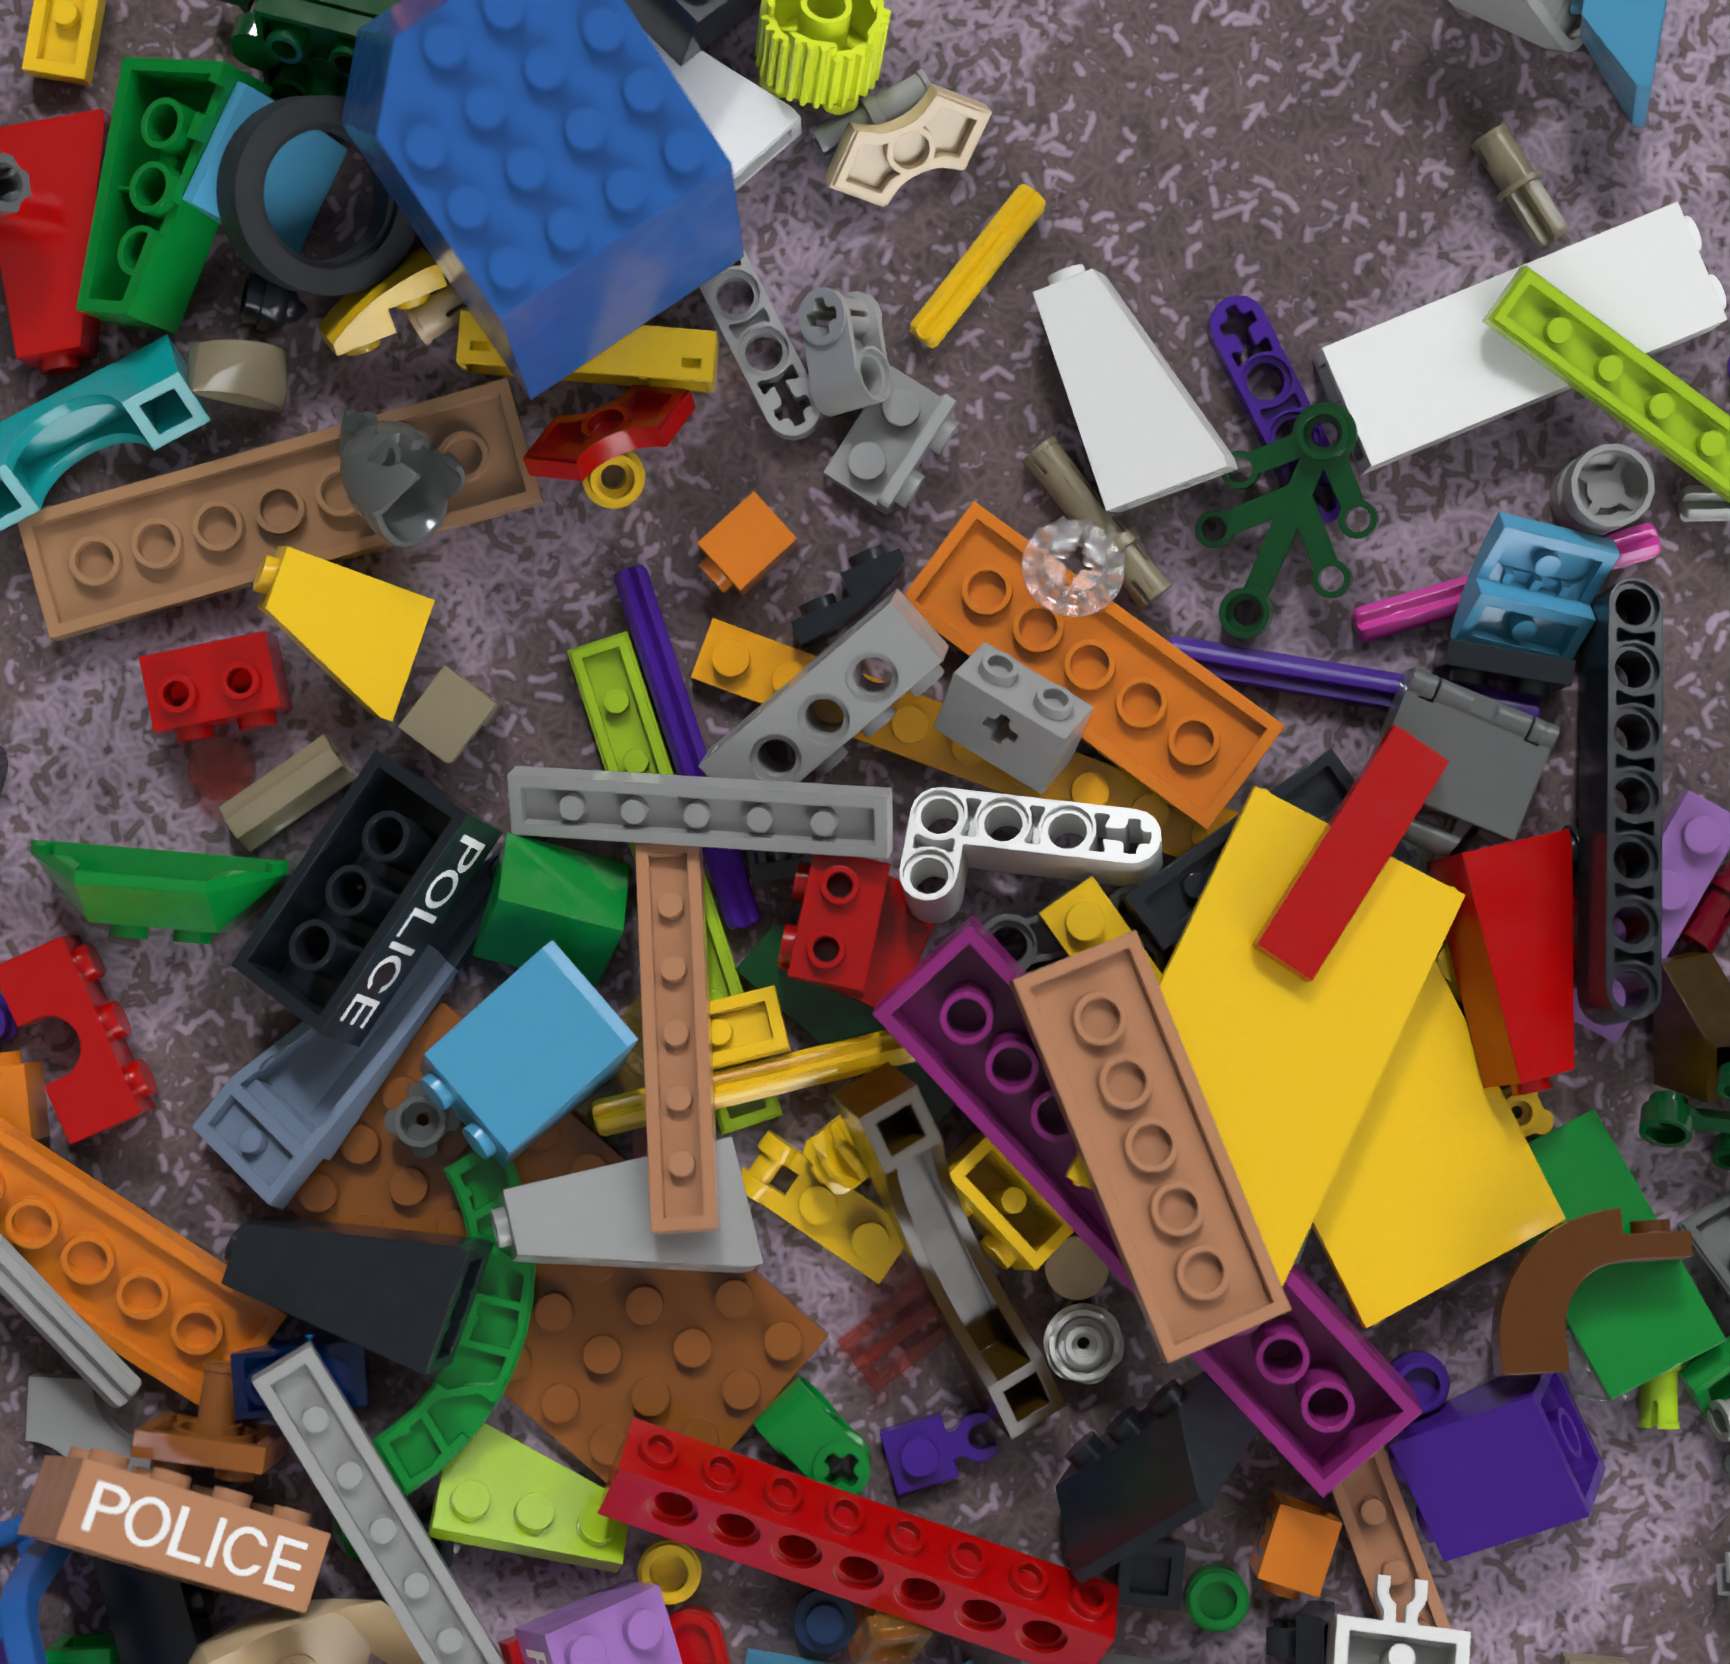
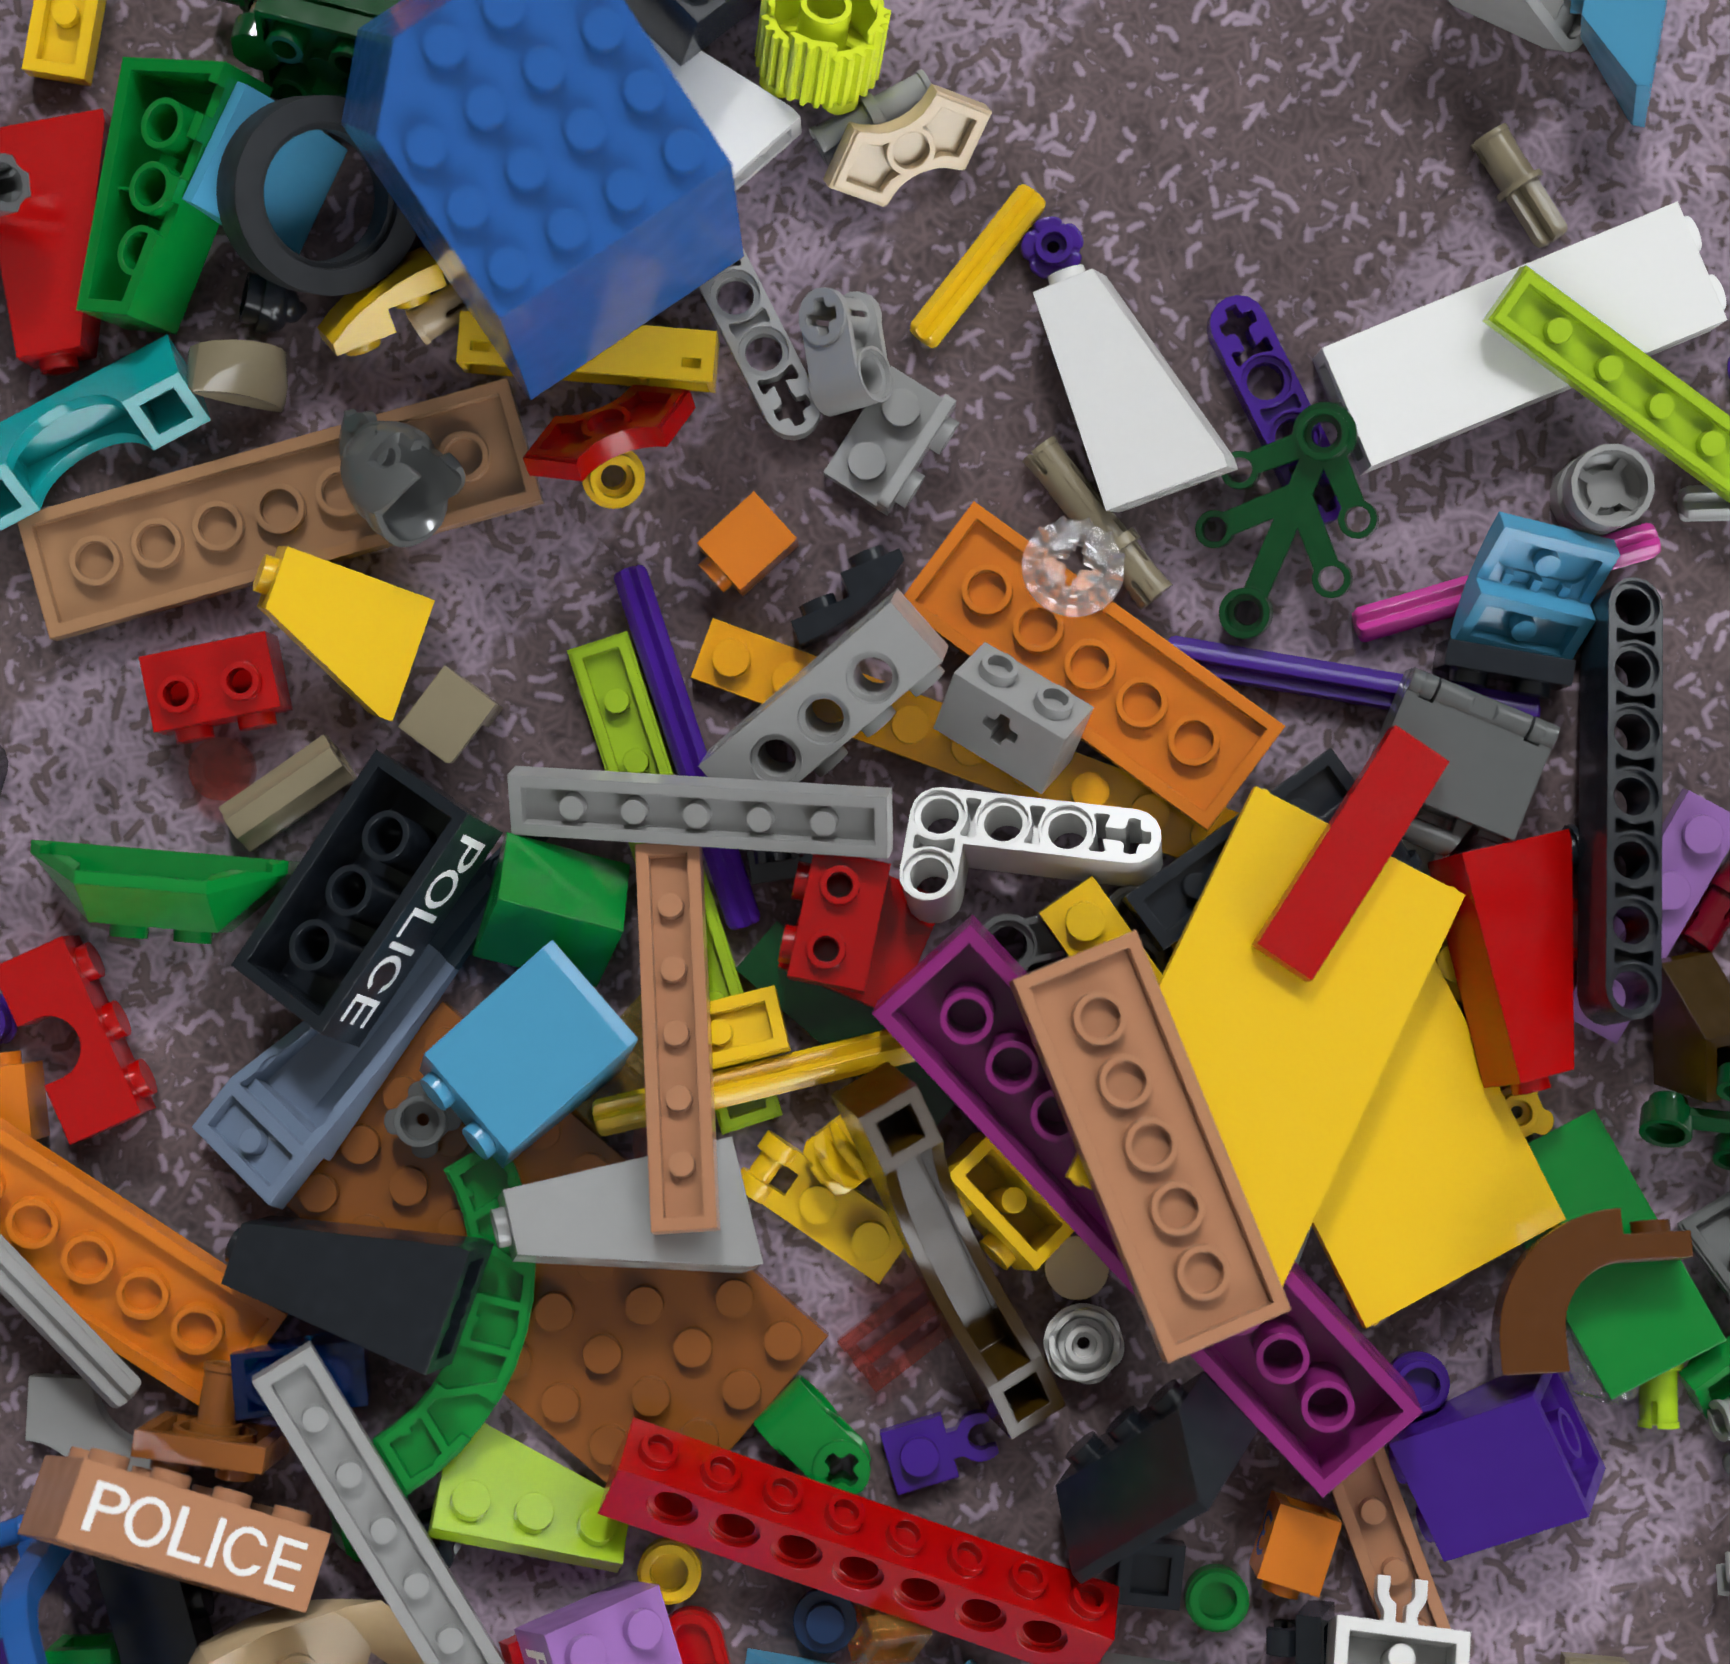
(1046, 231): none -> dark purple plate

